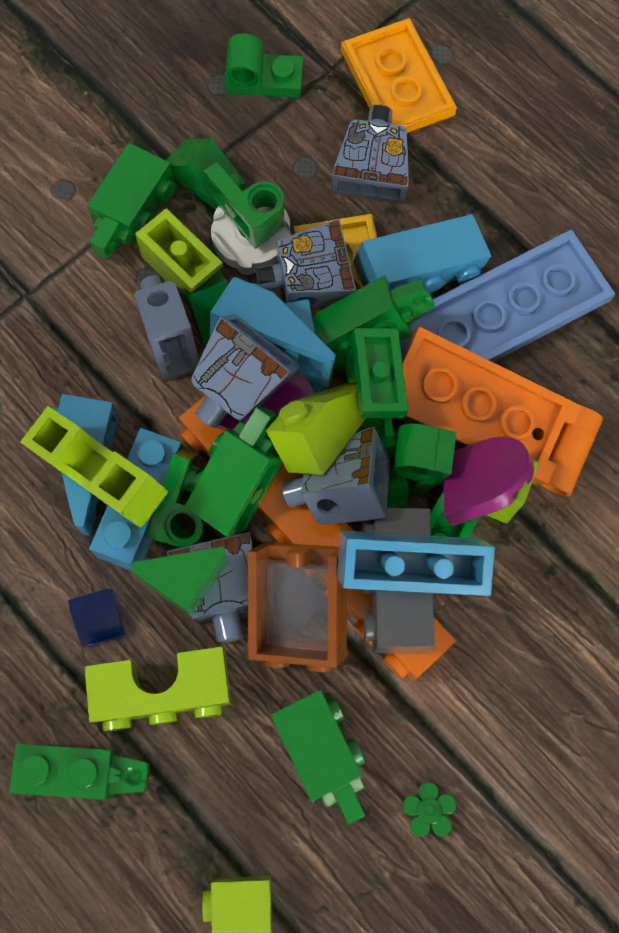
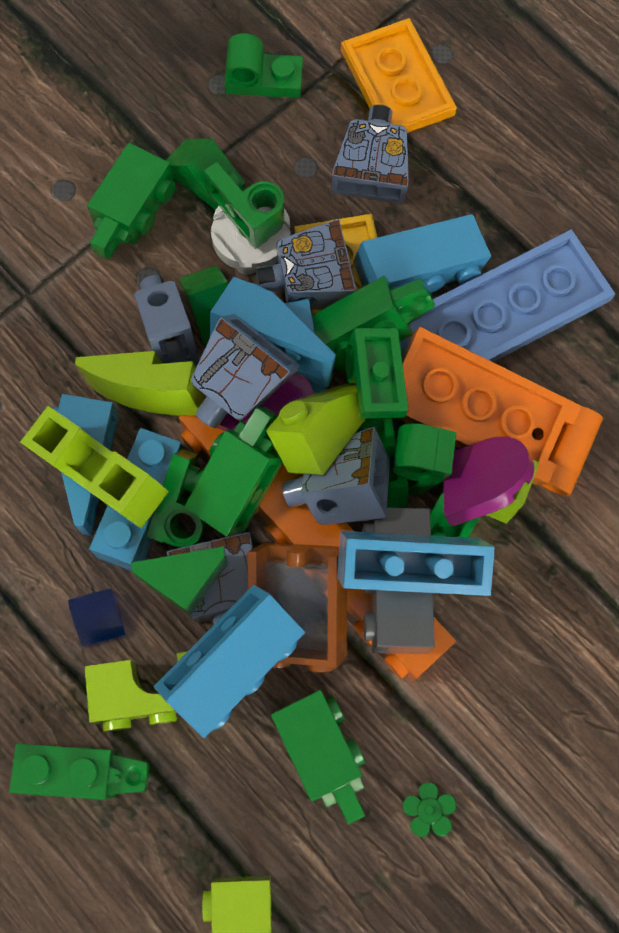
(143, 382): none -> lime slope
(176, 252): lime slope -> none
(229, 661): none -> dark azure brick

